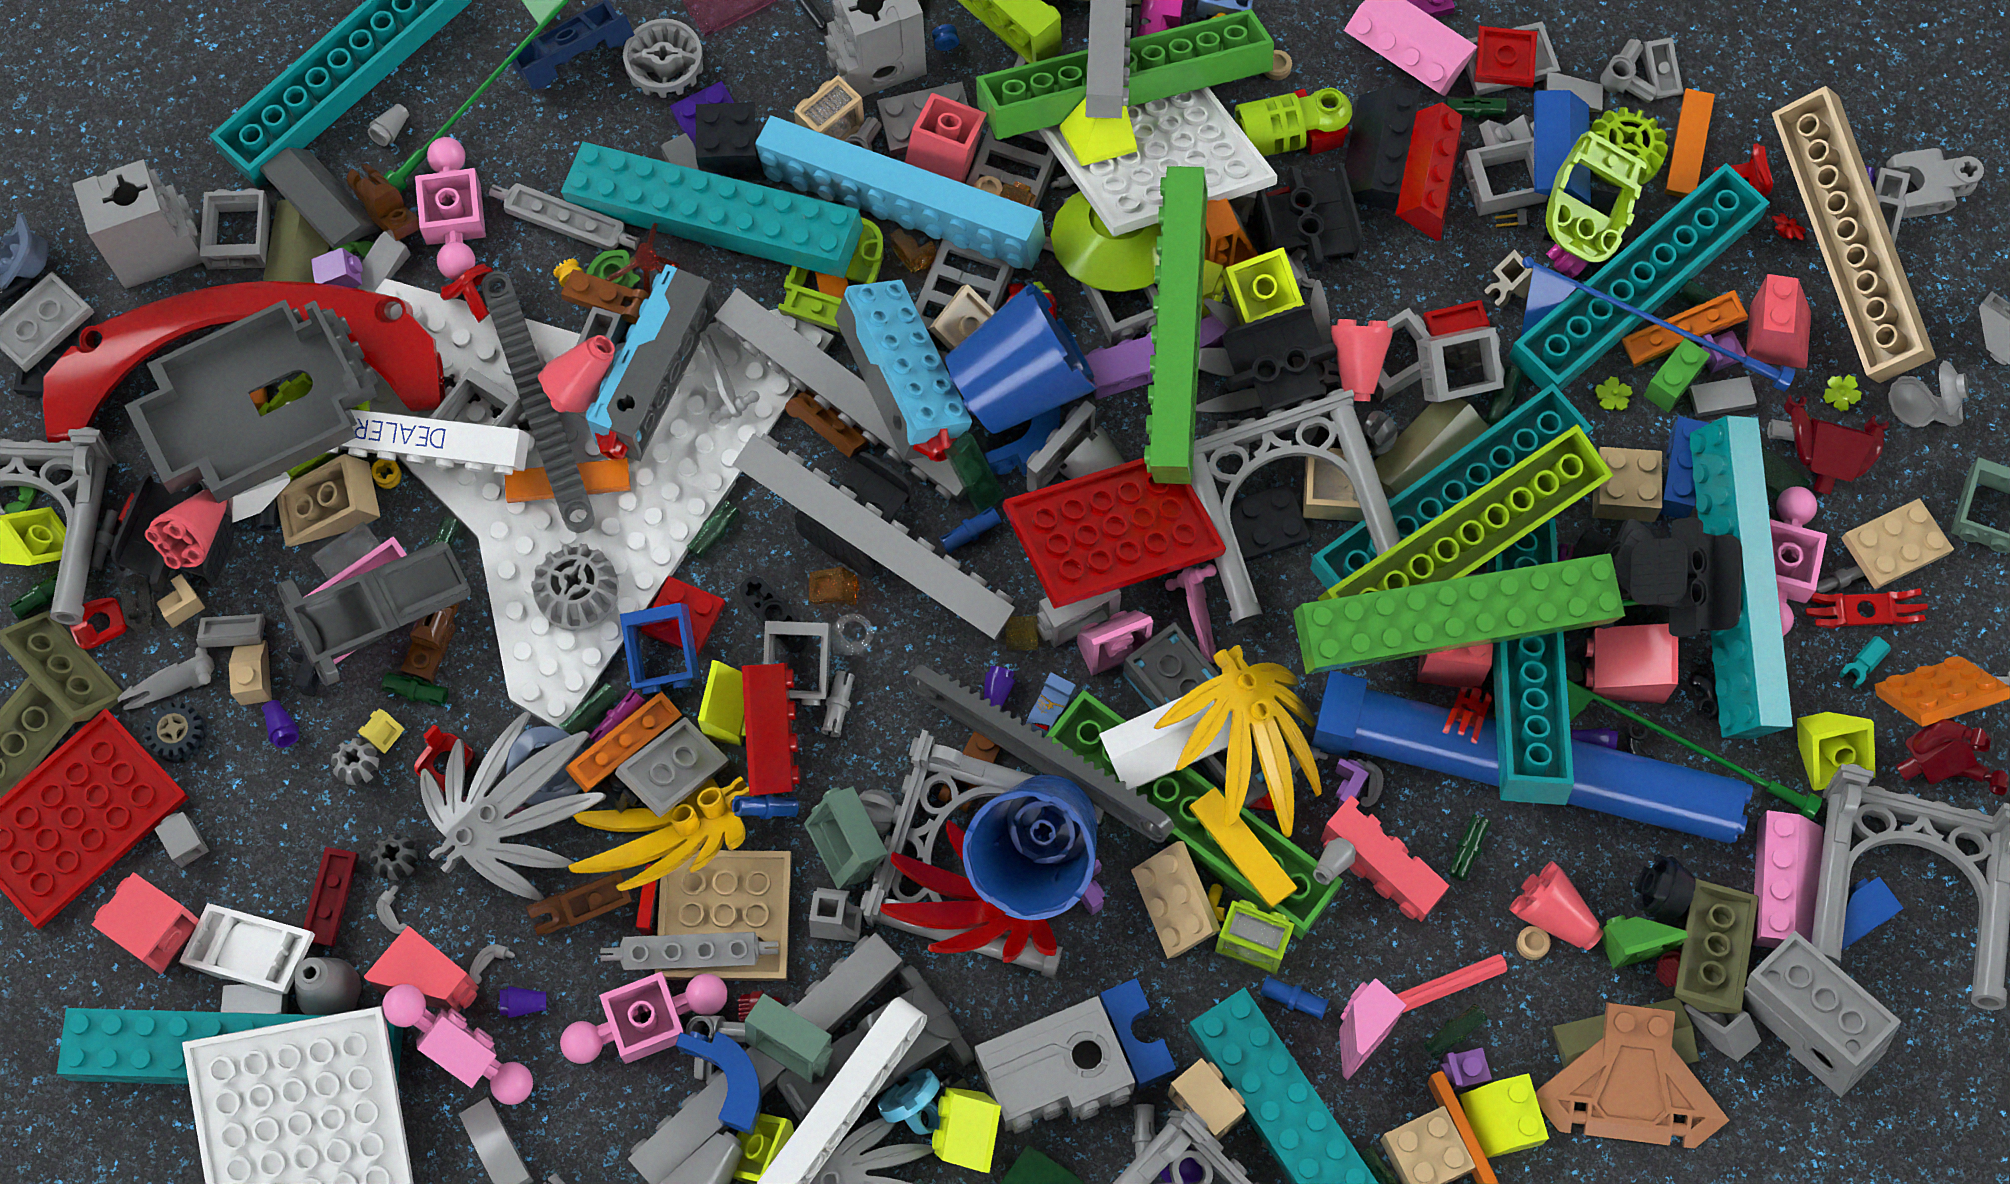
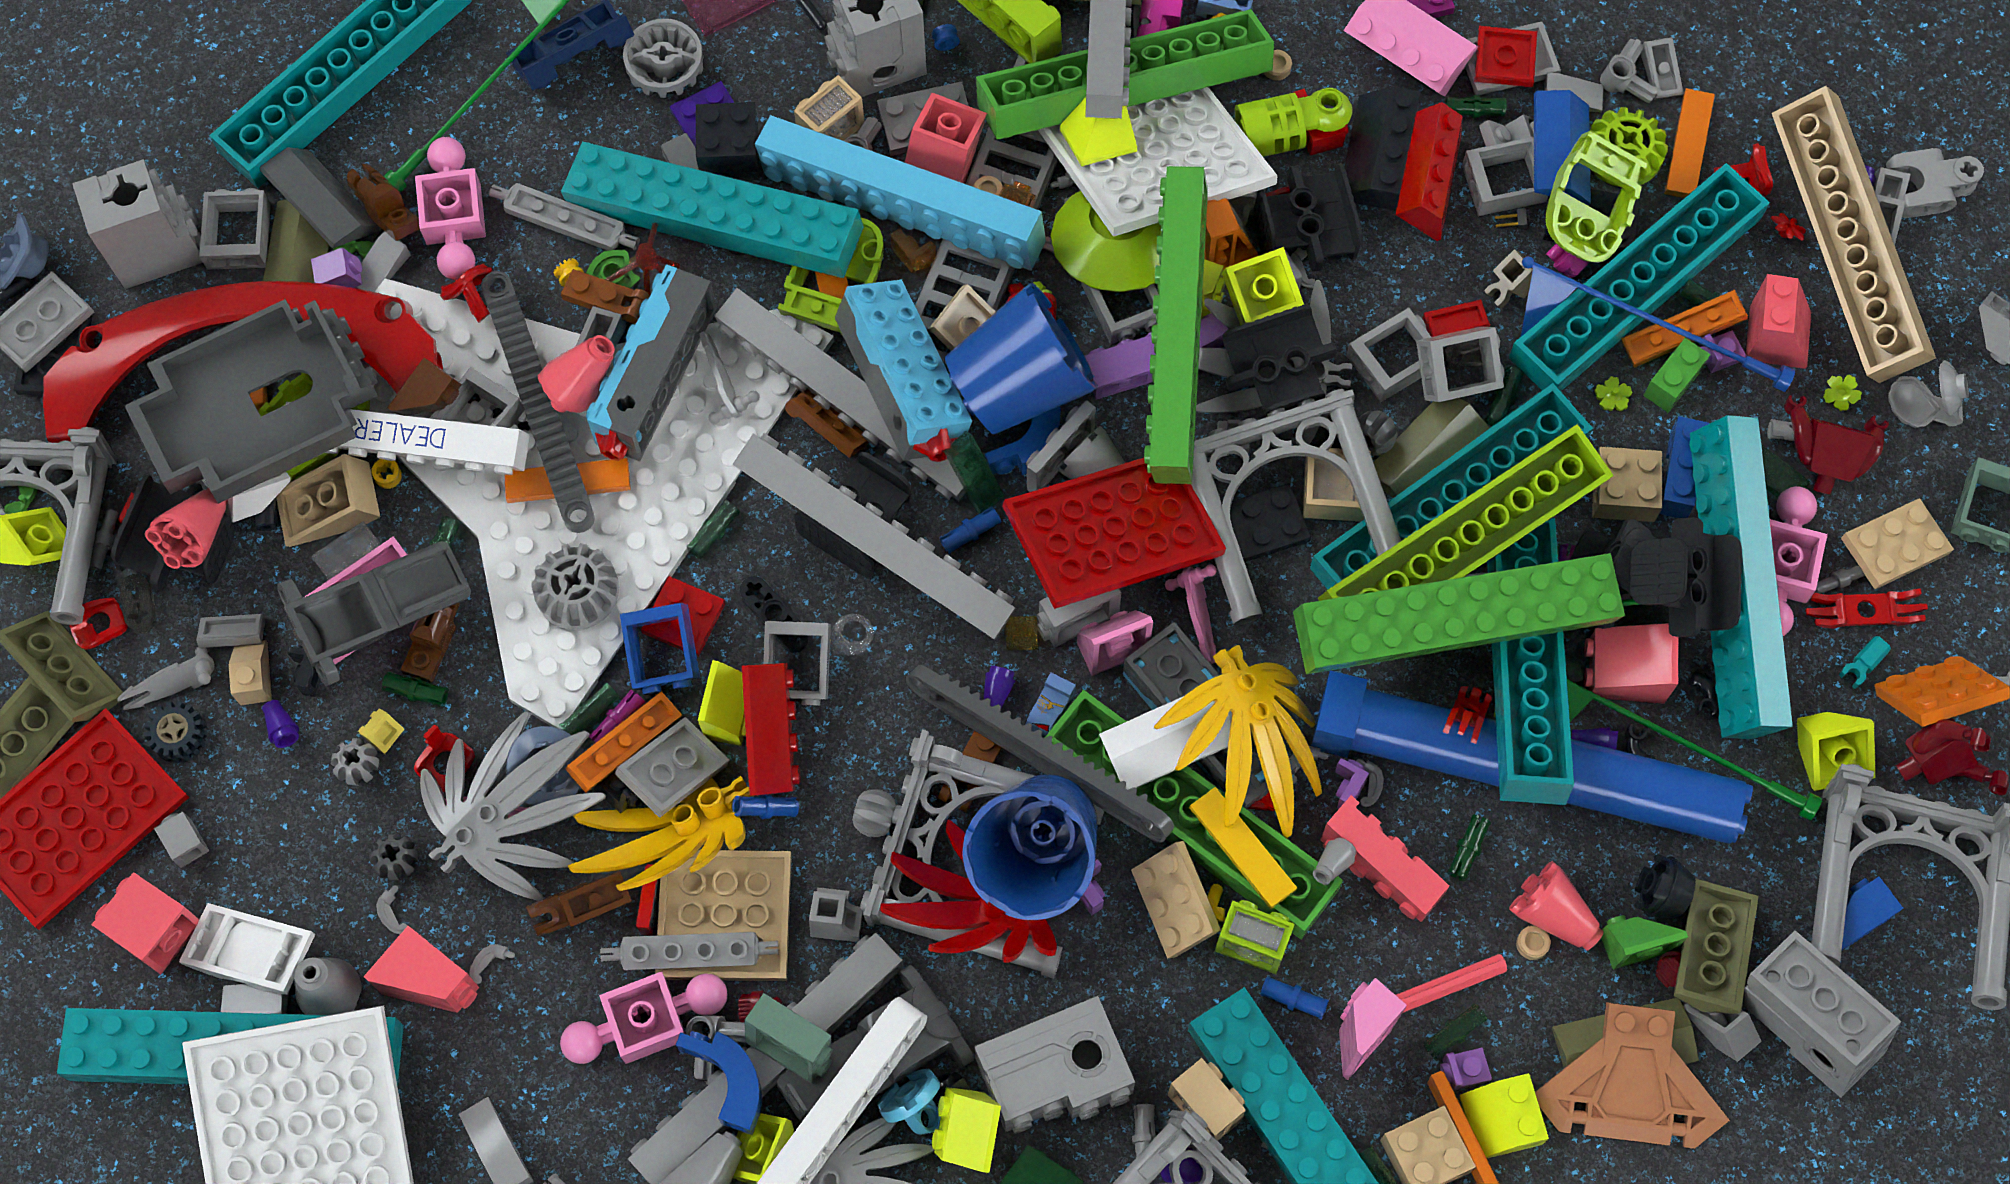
(35, 597): dark green pin -> none
(180, 603): tan panel -> none
(330, 895): dark red plate -> none
(387, 126): light grey cone -> none
(425, 391): none -> reddish brown slope
(455, 1046): bright pink brick -> none
(521, 1001): dark purple cone -> none
(833, 586): clear orange bracket -> none
(837, 704): light grey pin -> none
(845, 837): sand green window -> none
(1146, 1061): blue arch -> none
(1360, 354): coral cone -> none
(1456, 667): coral slope -> none
(1722, 396): light grey tile -> none
(1786, 877): bright pink slope -> none

